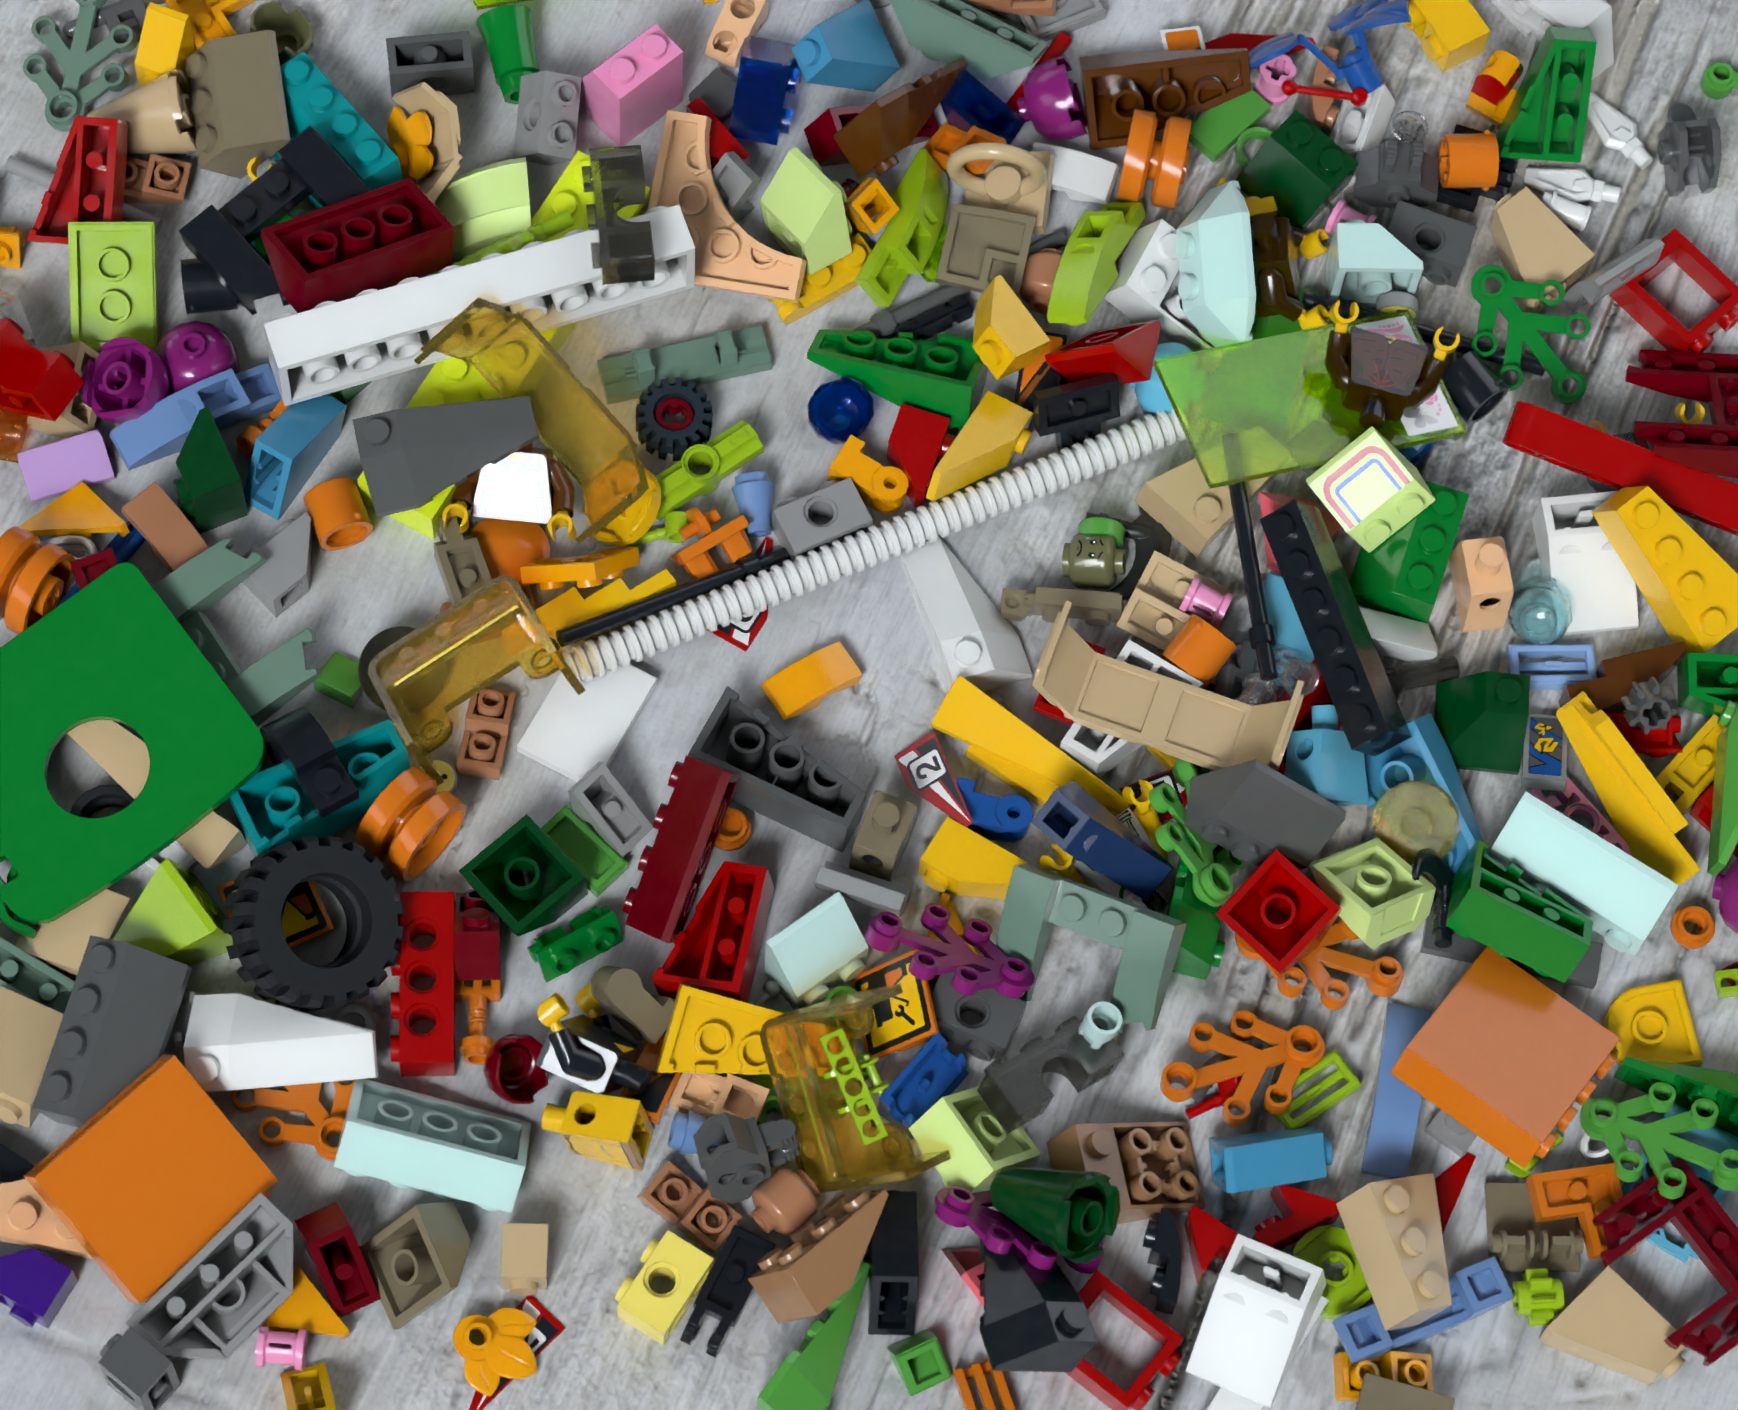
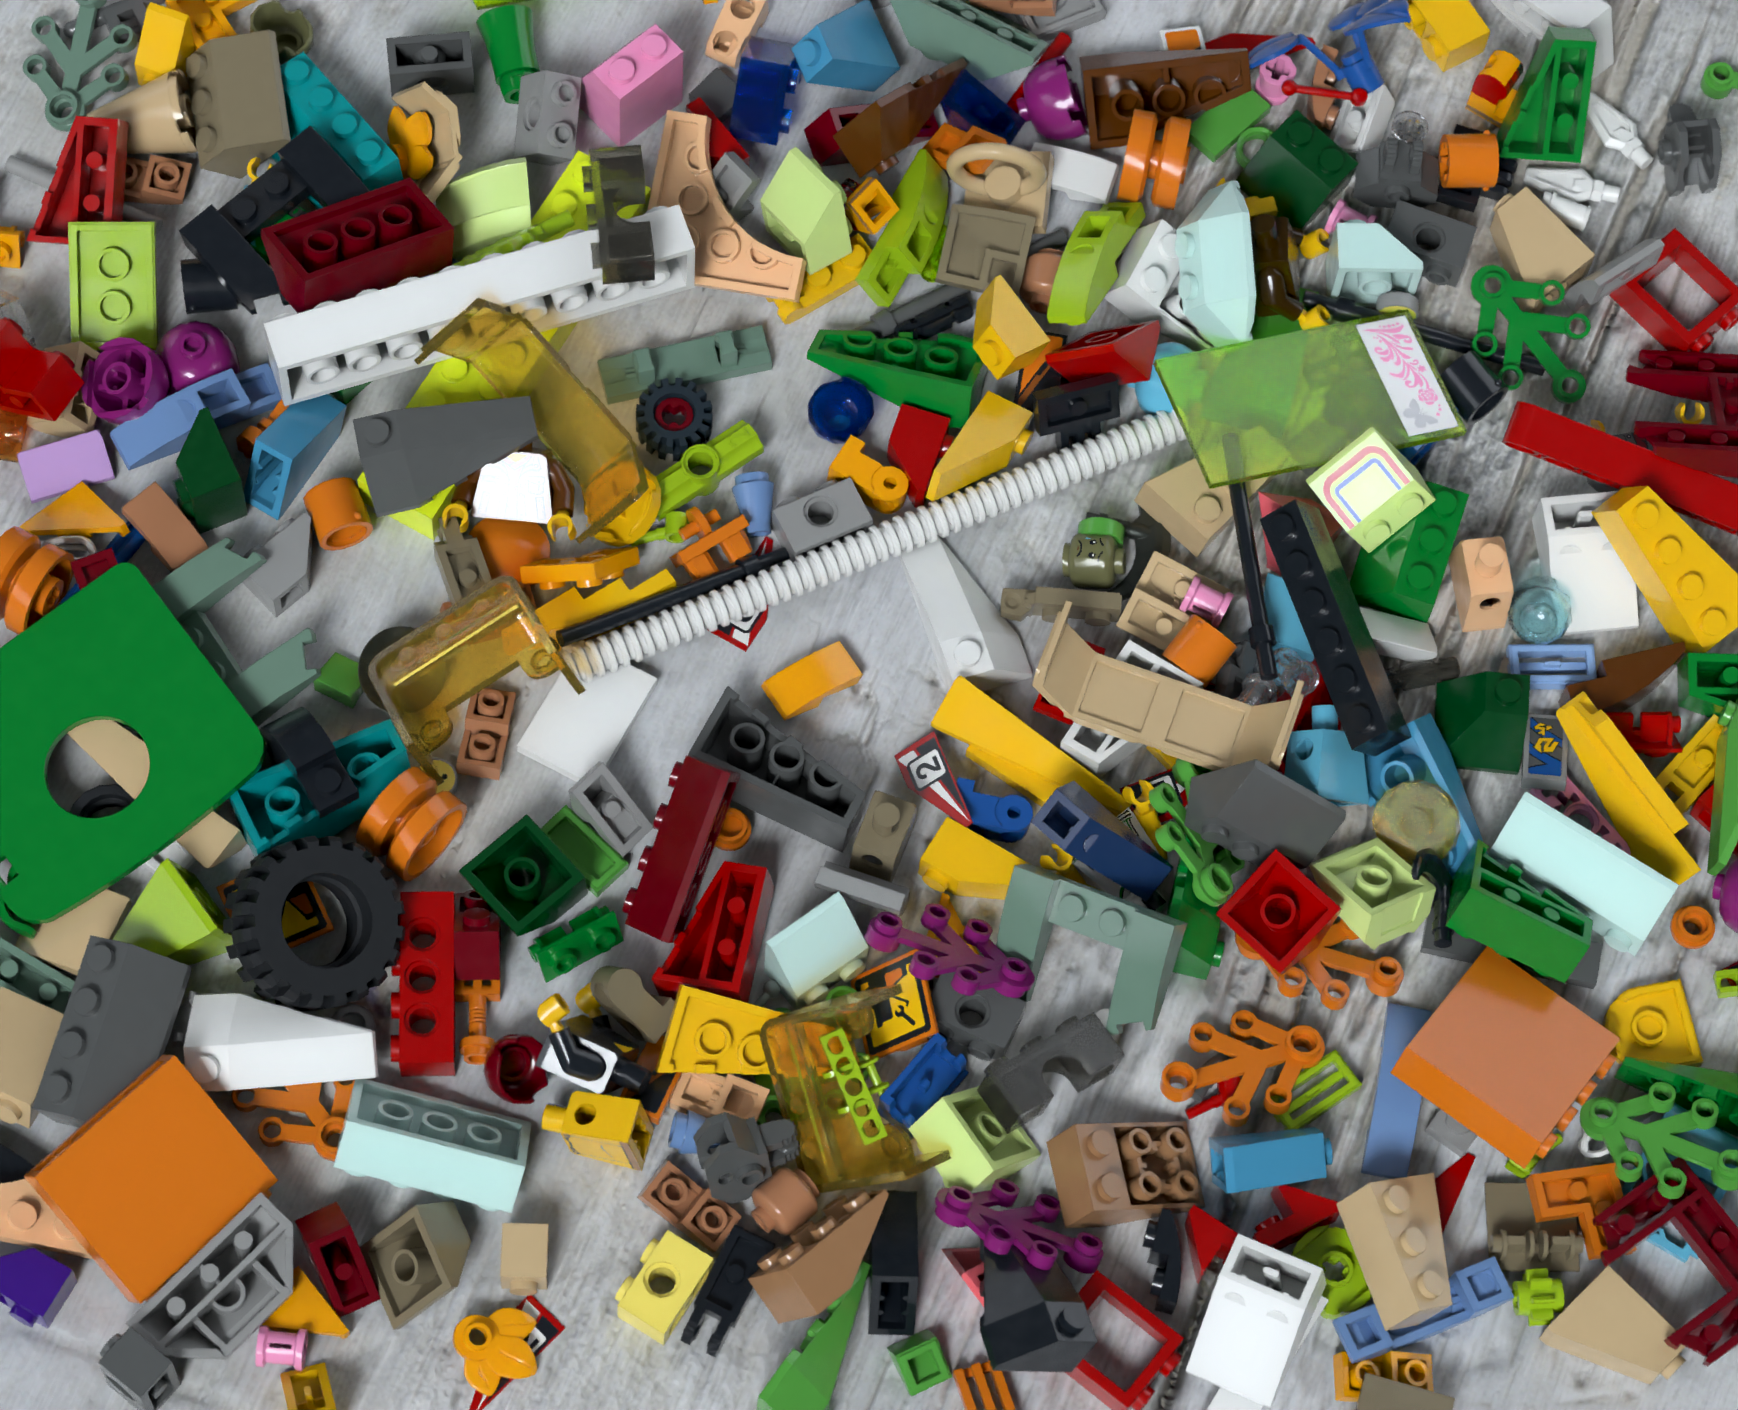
(1059, 1207): dark green cone -> none
(1104, 1015): light aqua hose -> none
(1380, 372): torso -> none
(1649, 705): dark grey gear -> none

